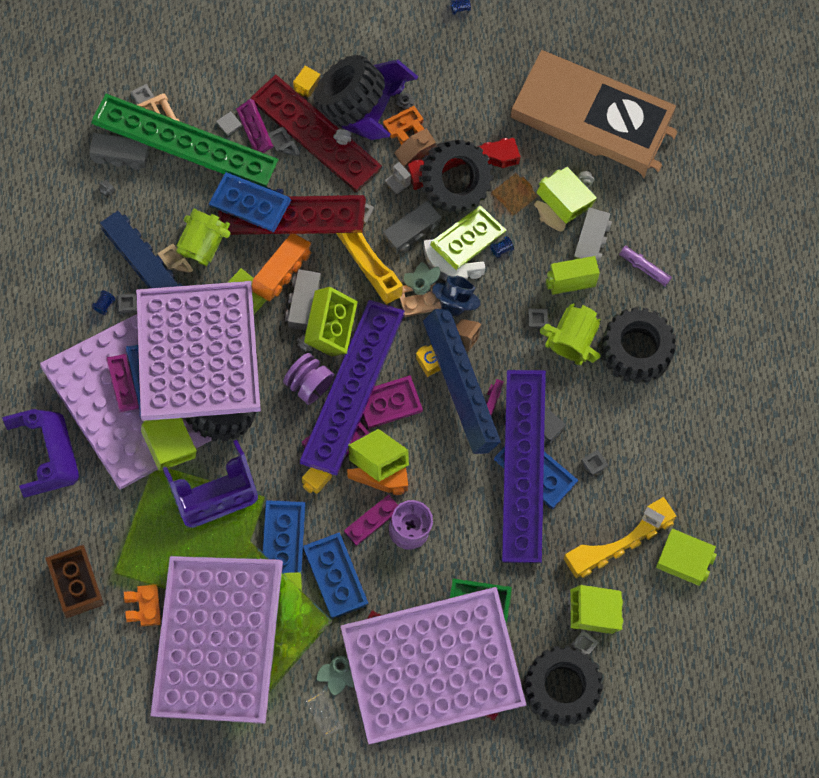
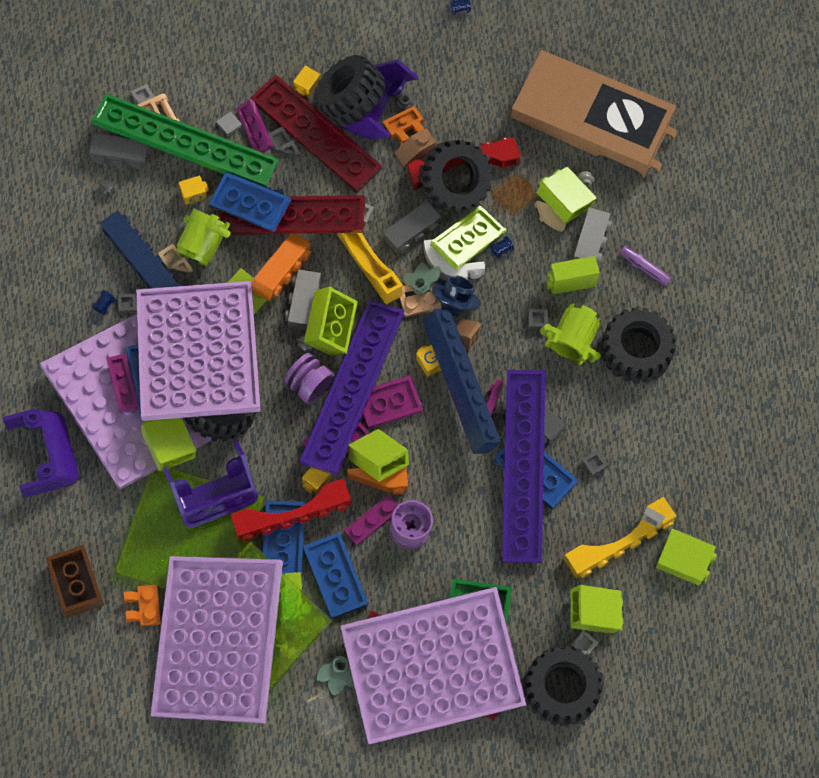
(193, 190): none -> yellow brick
(252, 523): none -> red arch
(342, 136): light grey plate -> none
(399, 179): light grey bracket -> none

